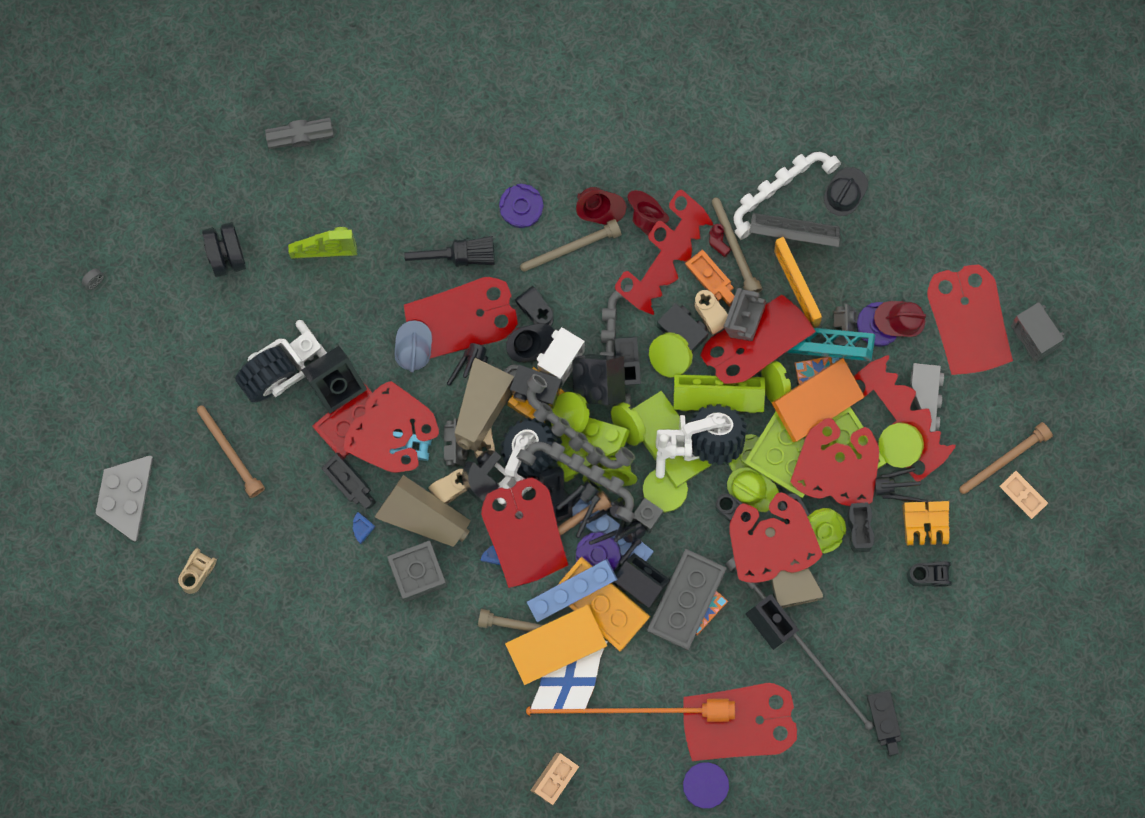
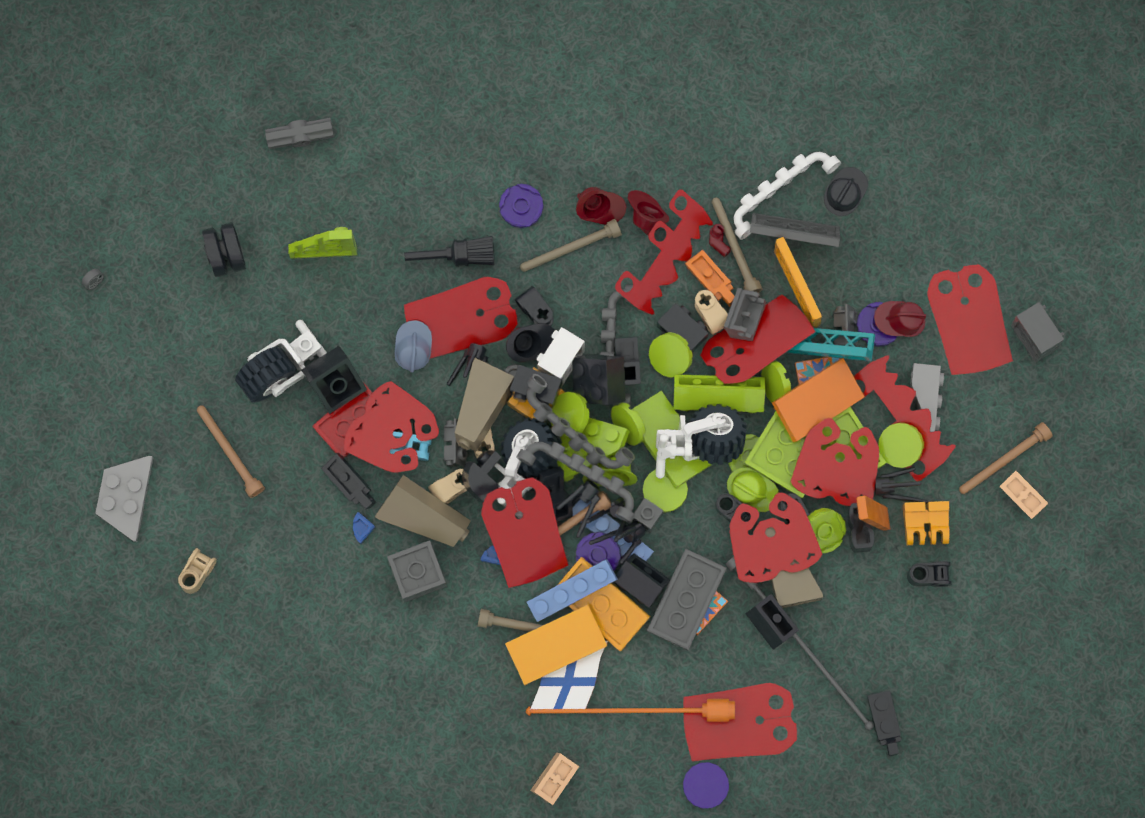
(873, 513): none -> orange tile

